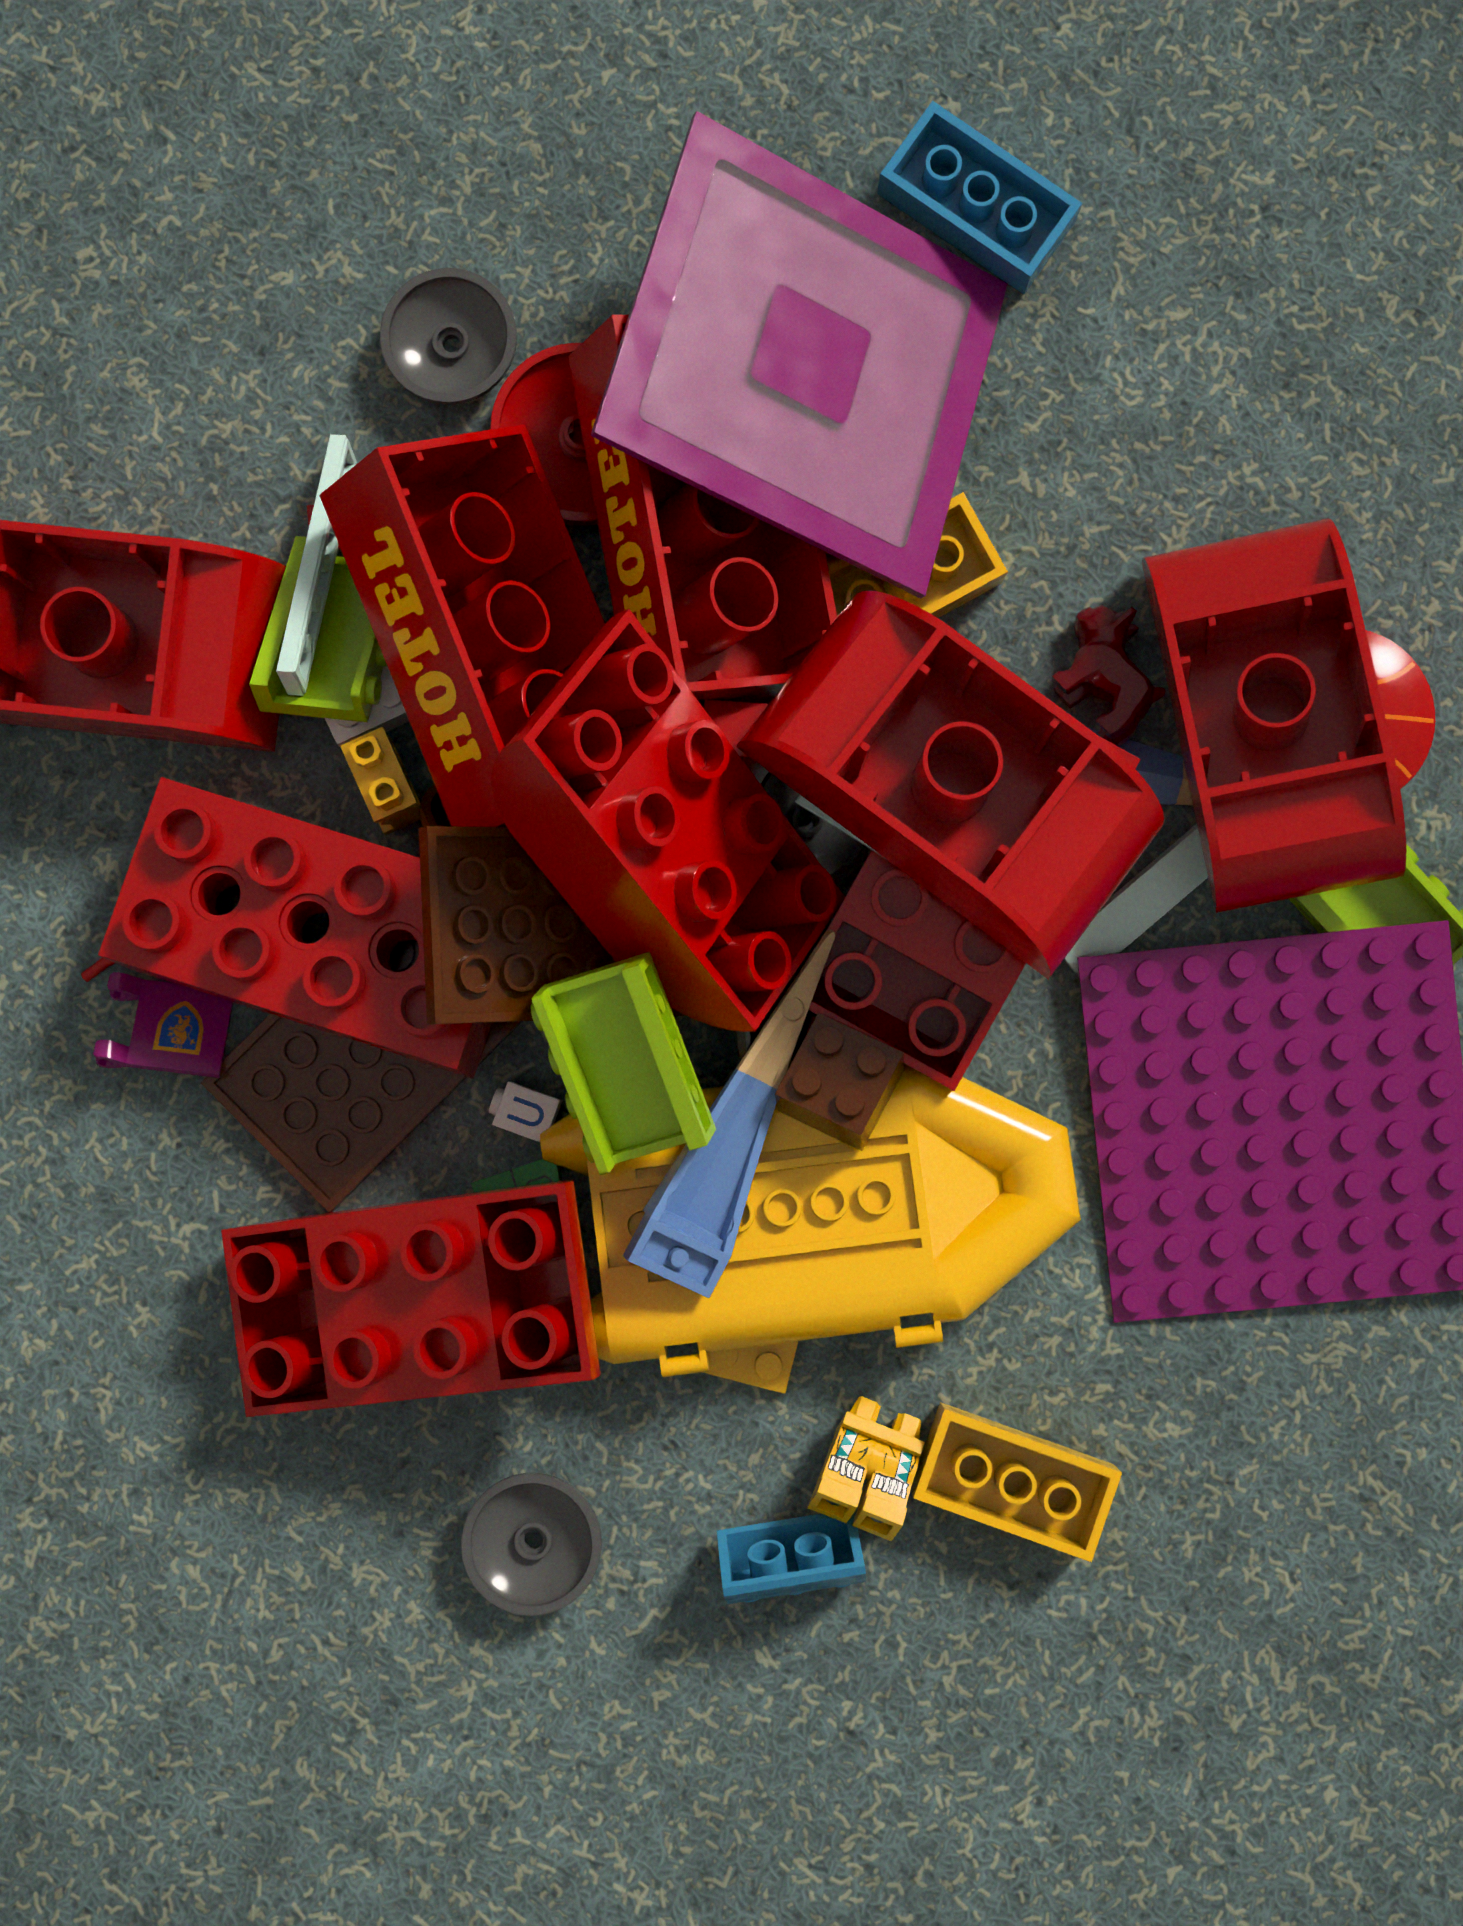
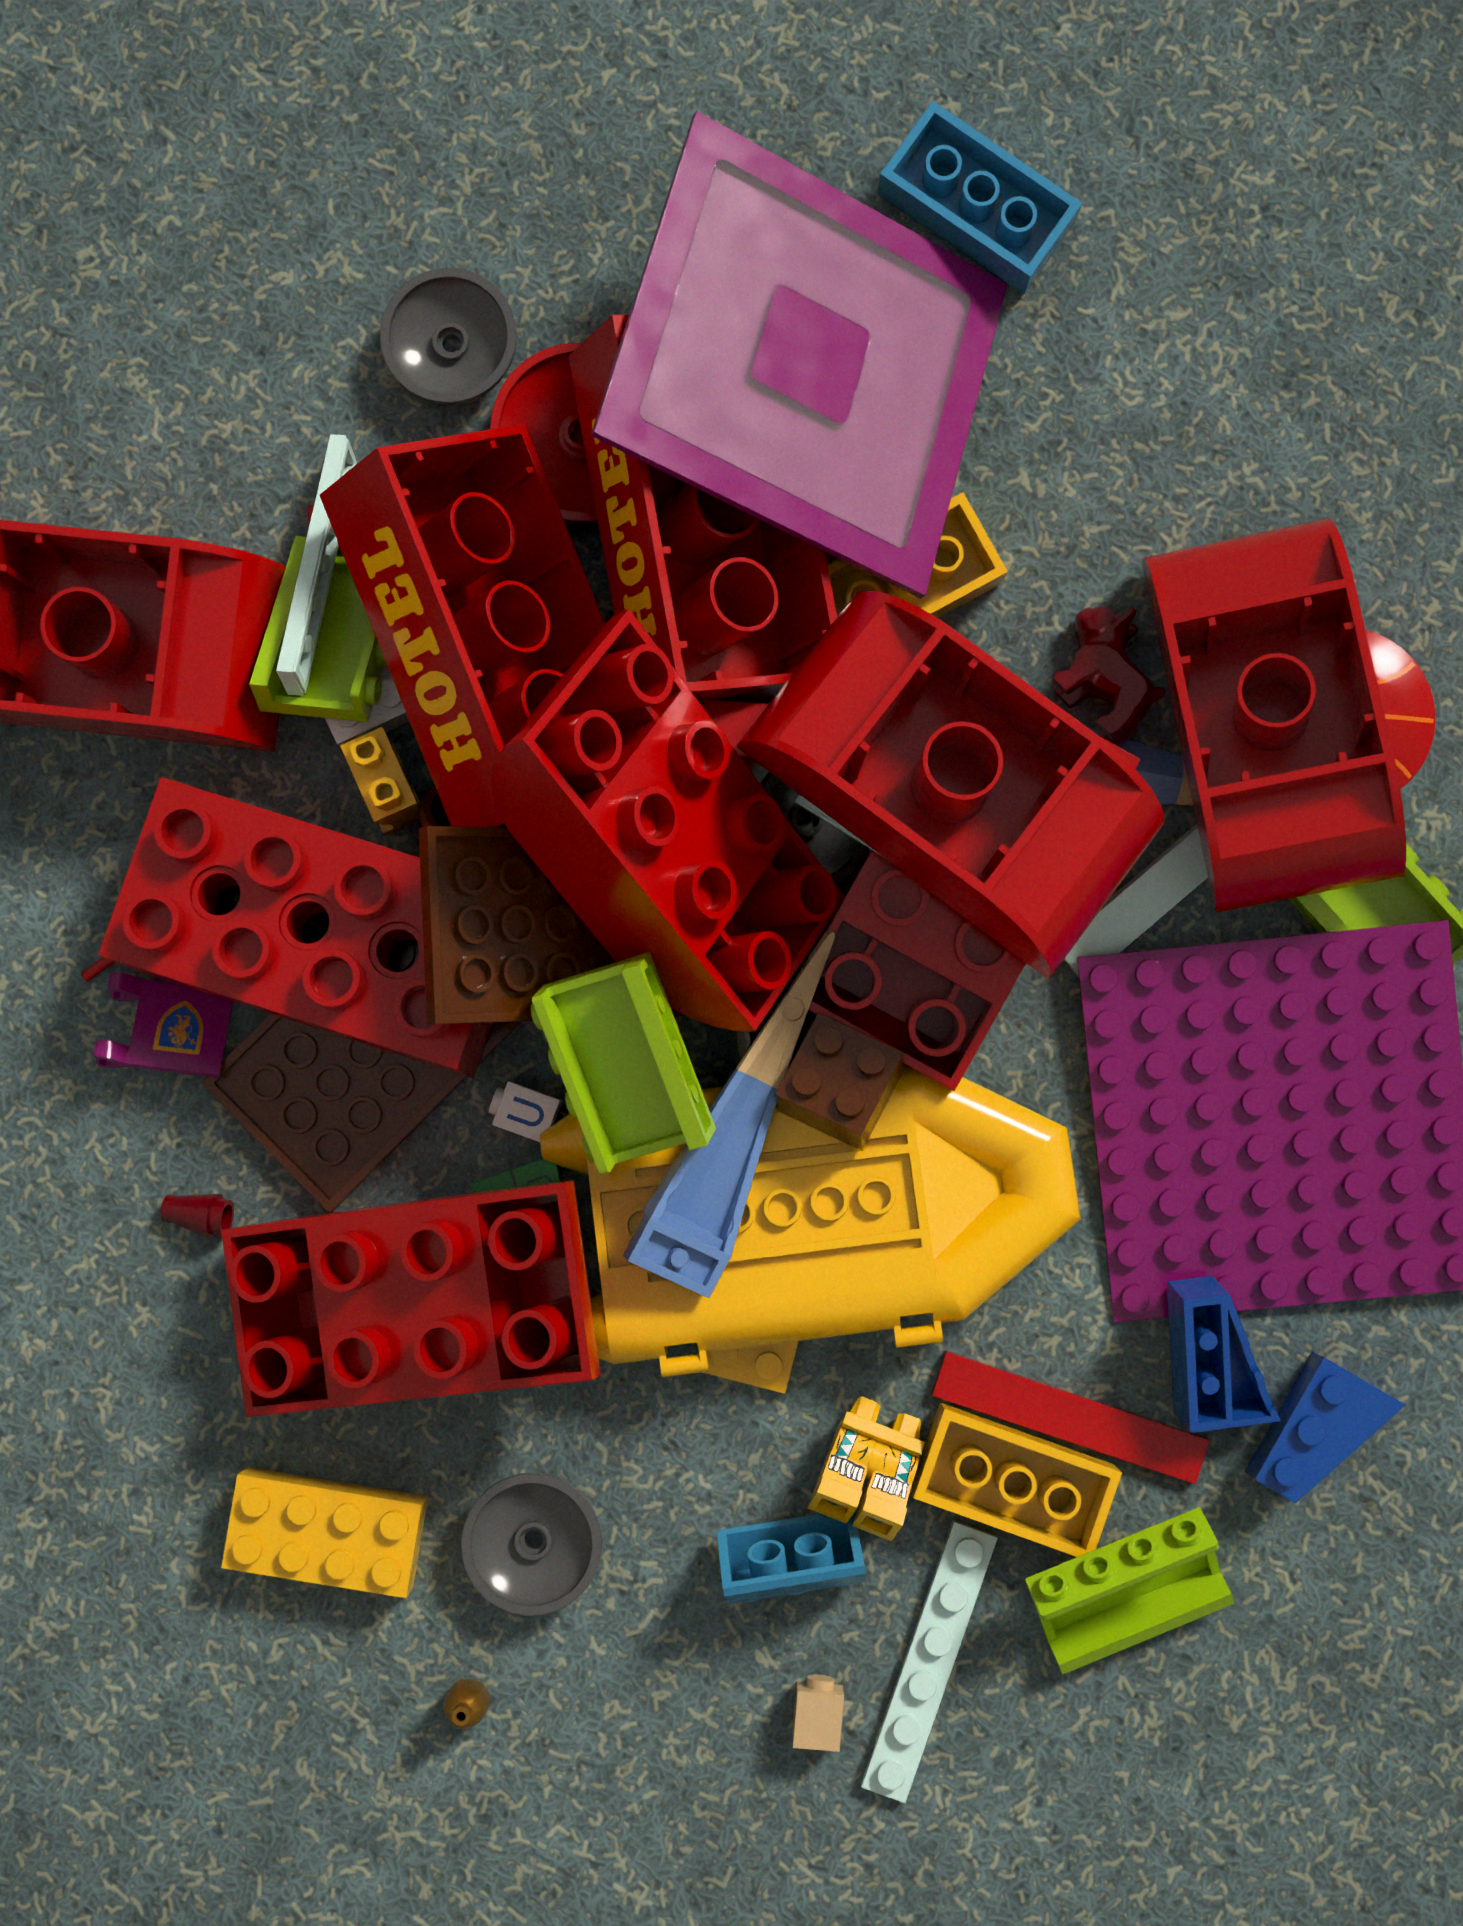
(199, 1213): none -> dark red cone
(324, 1532): none -> yellow brick
(466, 1703): none -> pearl gold plant
(818, 1714): none -> tan brick
(929, 1661): none -> light aqua plate
(1070, 1417): none -> red tile
(1130, 1590): none -> lime panel
(1211, 1360): none -> blue wedge
(1319, 1427): none -> blue wedge

